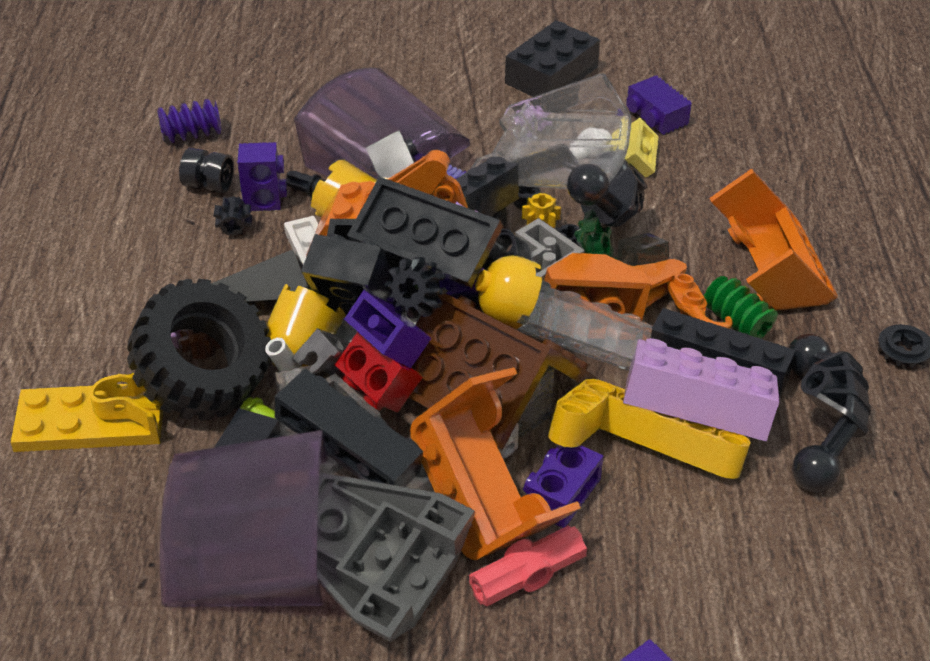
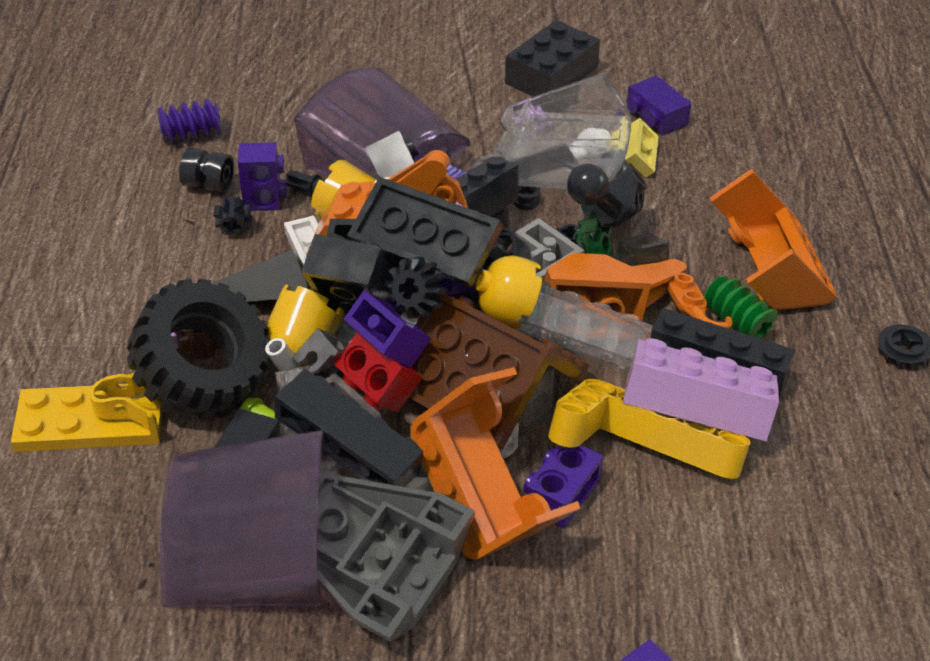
(527, 565): coral piece -> none
(541, 207): yellow gear -> none
(841, 392): black piece -> none

